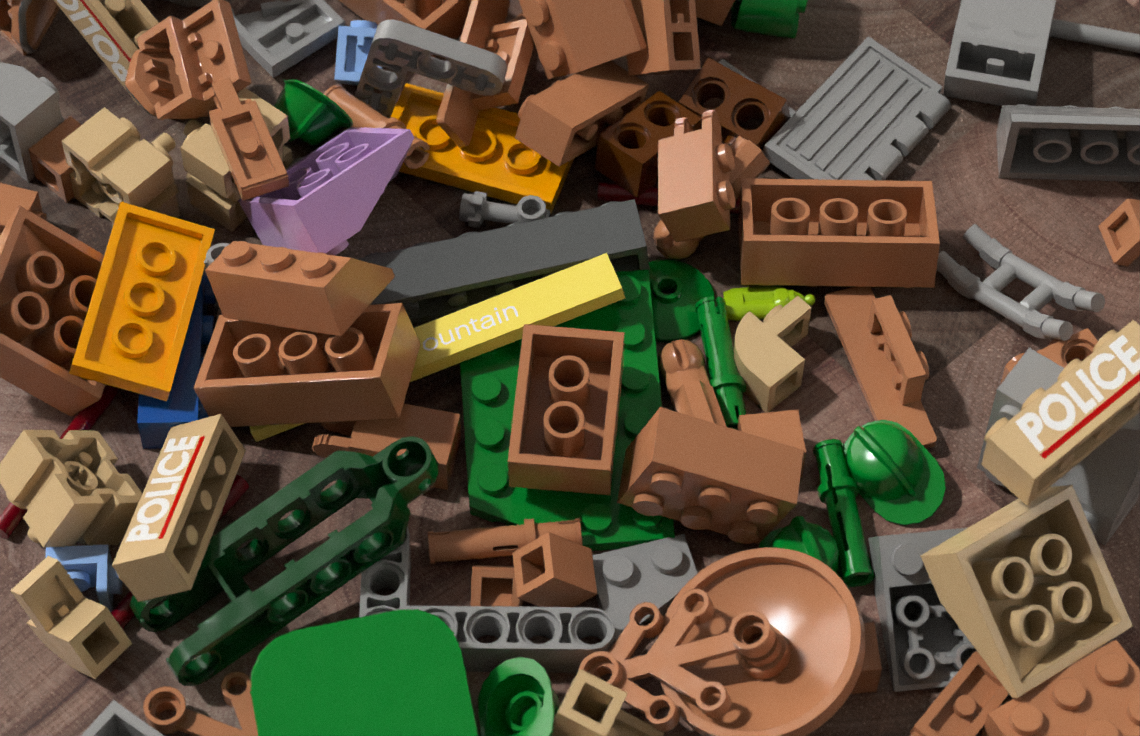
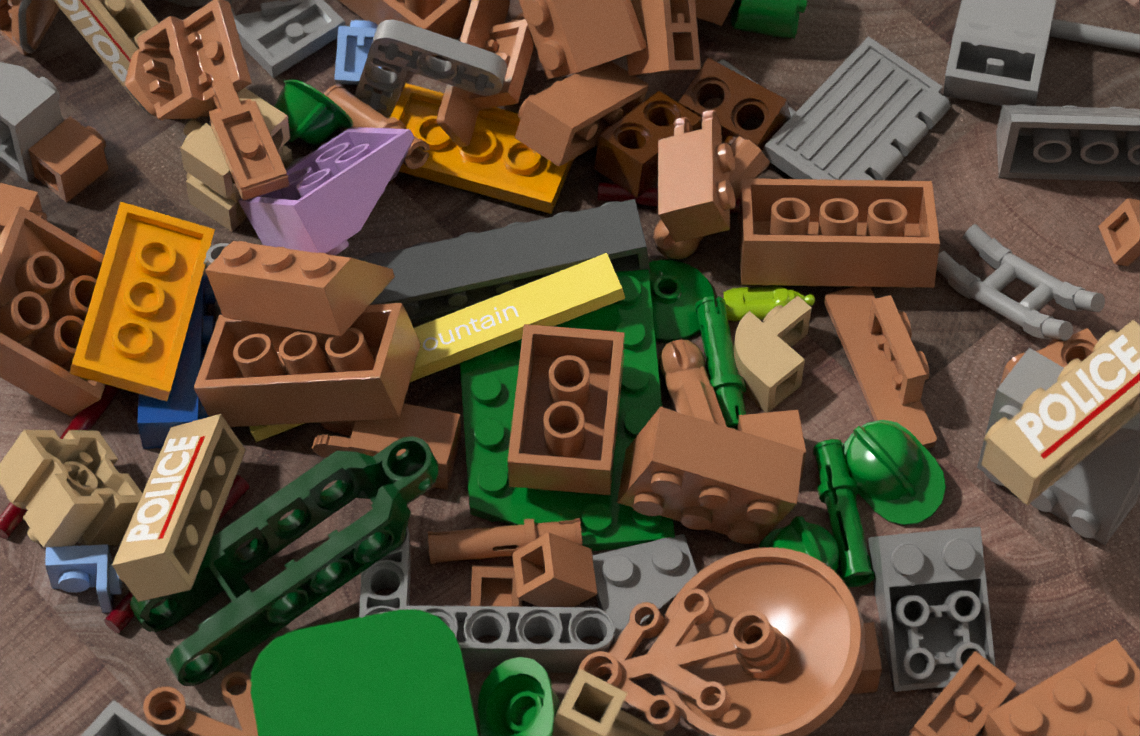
(67, 622): tan brick -> none
(118, 167): tan brick -> none
(476, 209): light grey bar -> none
(1029, 588): tan slope -> none

